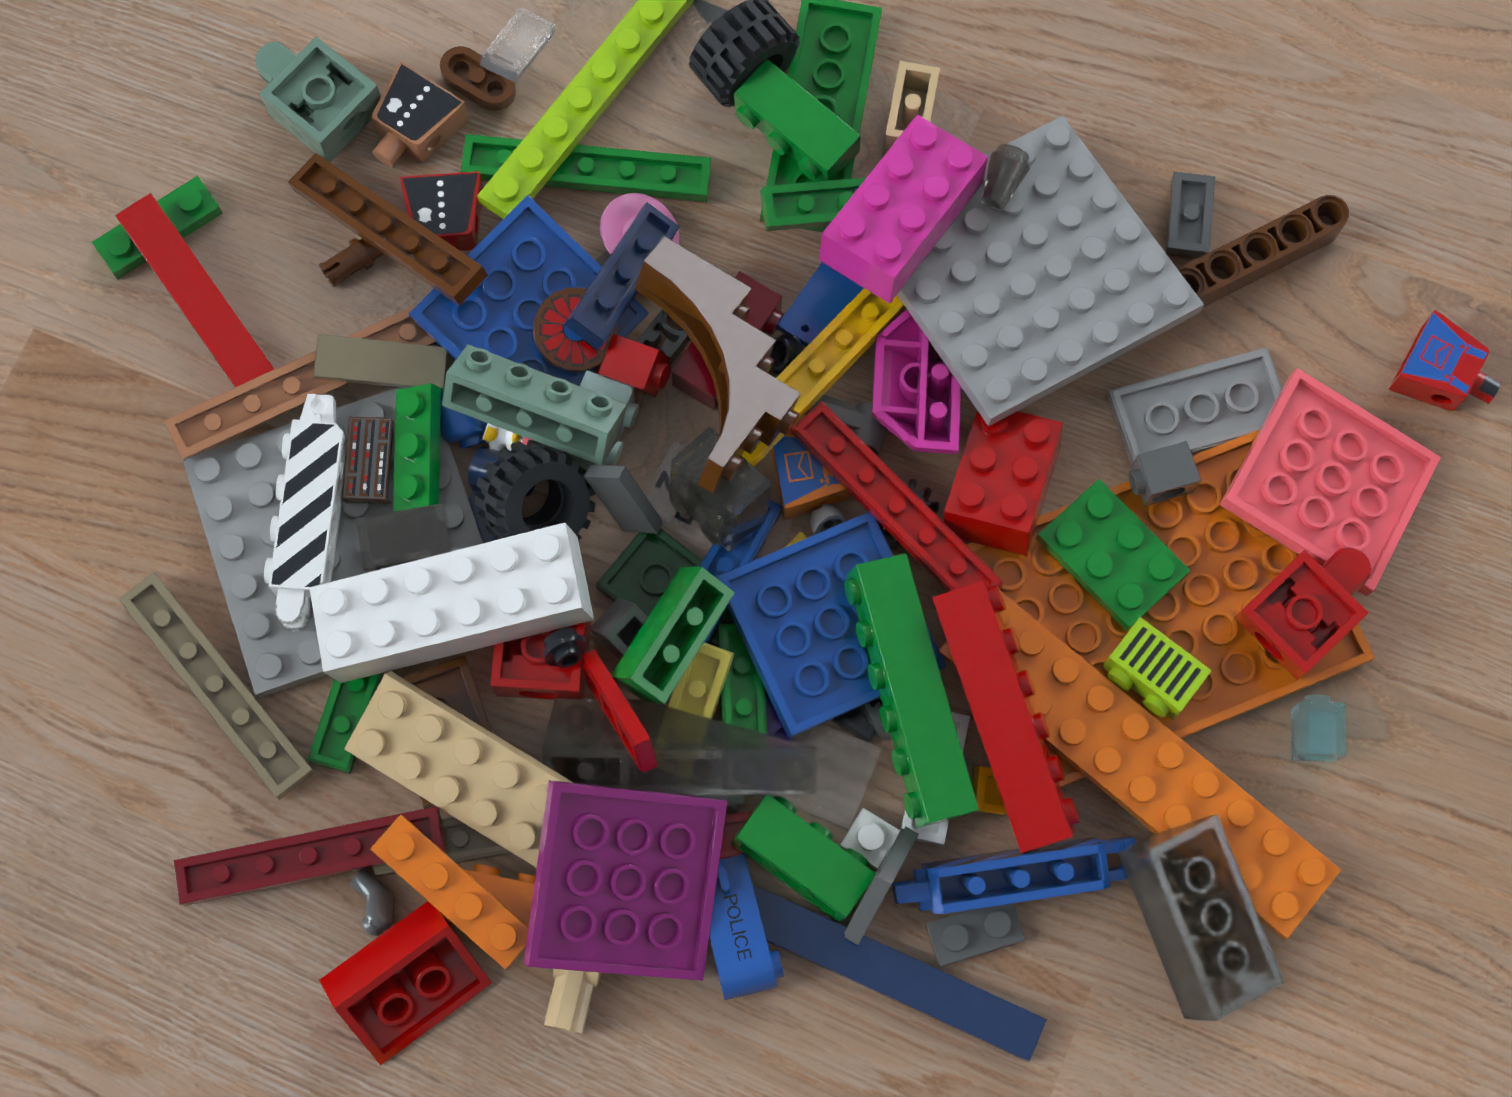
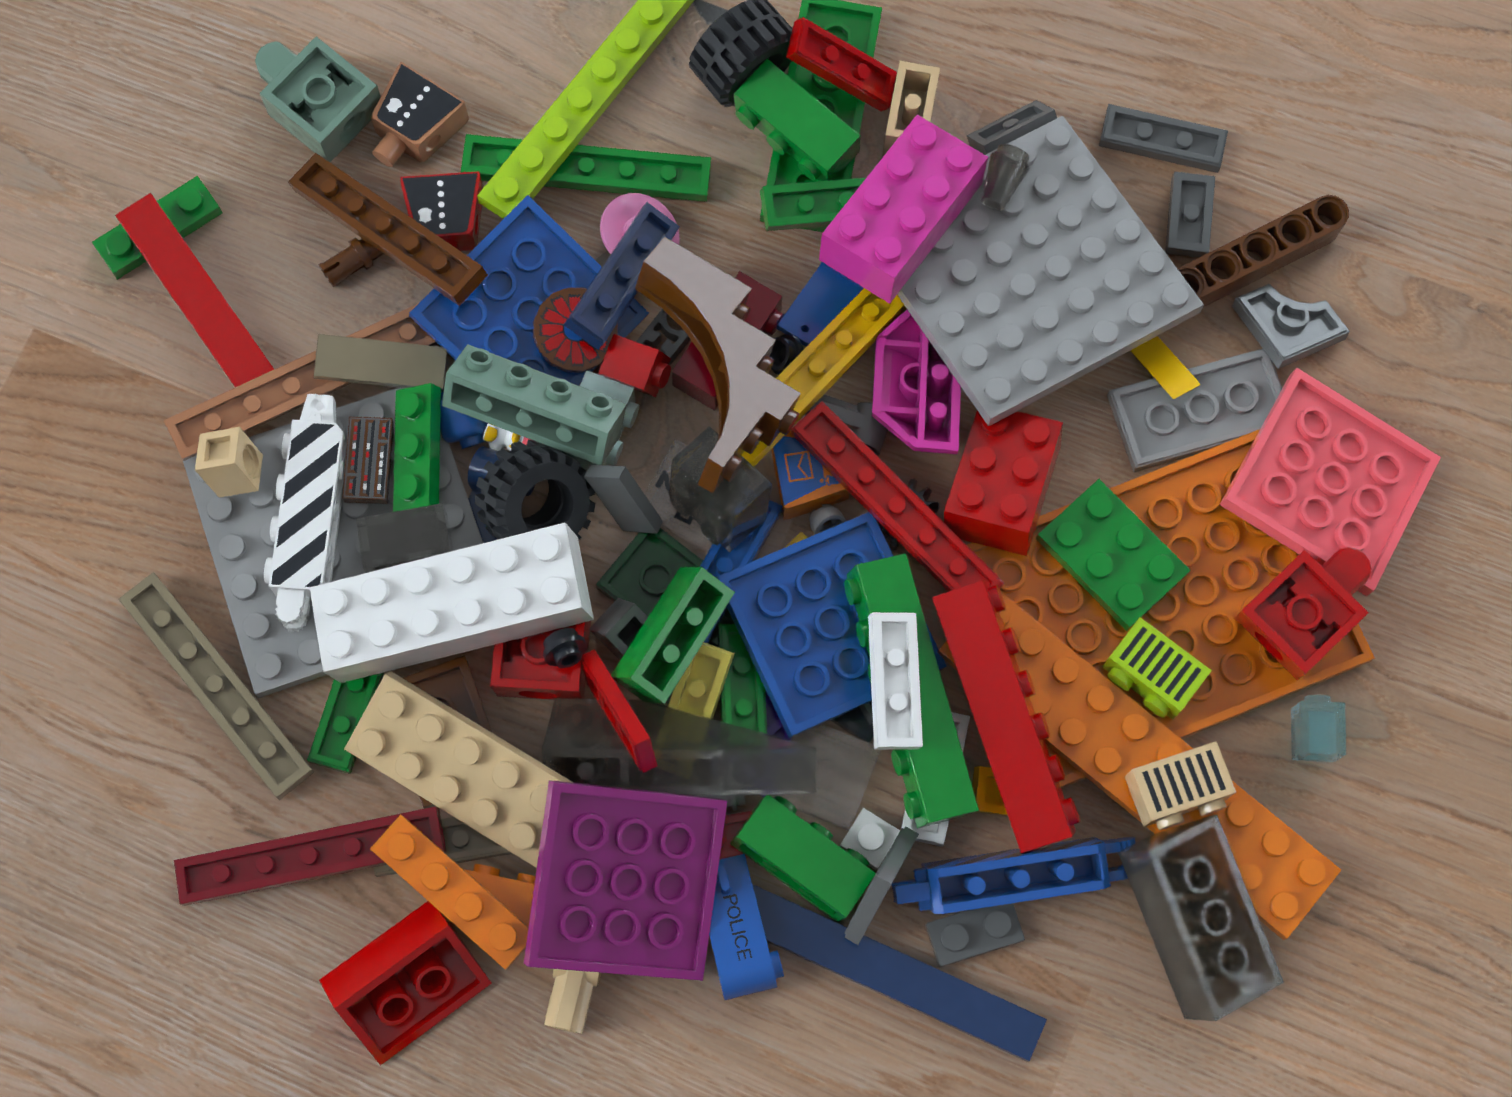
(229, 462): none -> tan brick
(378, 902): dark grey arm -> none
(477, 81): reddish brown plate -> none
(517, 45): clear tile -> none
(841, 64): none -> red tile
(895, 681): none -> white plate
(1011, 127): none -> dark grey plate
(1163, 138): none -> dark grey tile
(1164, 474): dark grey brick -> none
(1165, 367): none -> yellow sticker
(1180, 785): none -> tan brick
(1288, 327): none -> dark grey tile
(1444, 366): torso -> none

